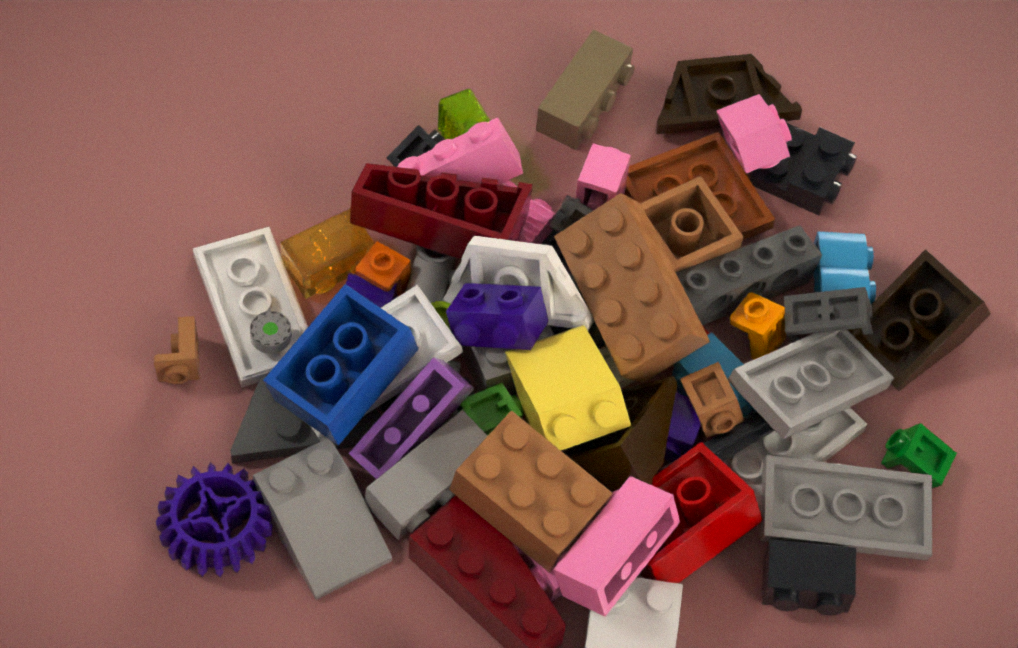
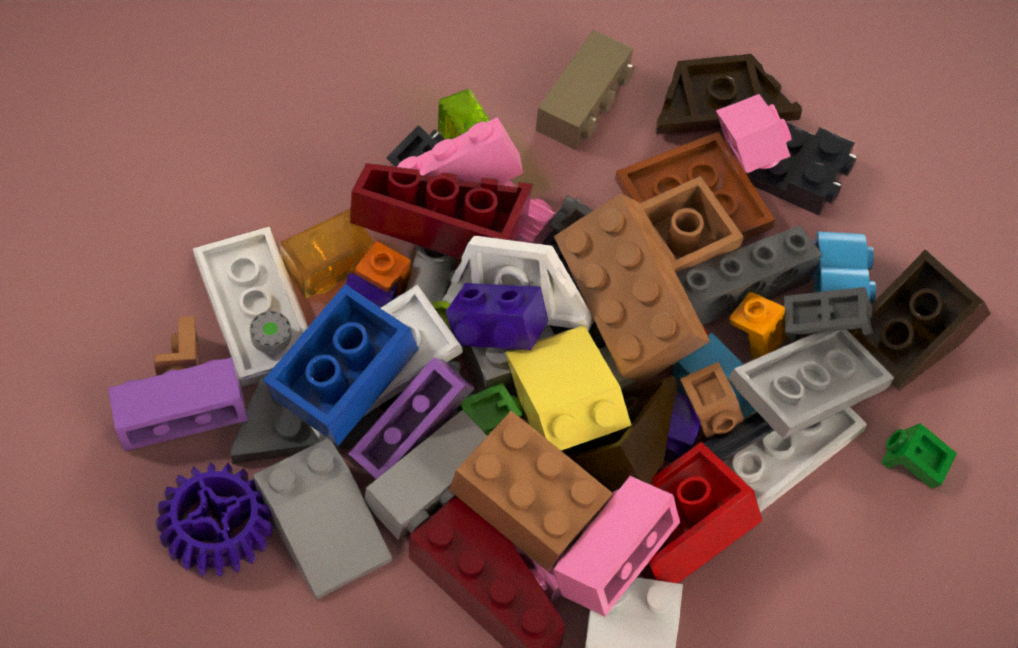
(177, 404): none -> medium lavender brick
(602, 176): bright pink brick -> none
(809, 577): black brick -> none
(847, 507): light grey plate -> none

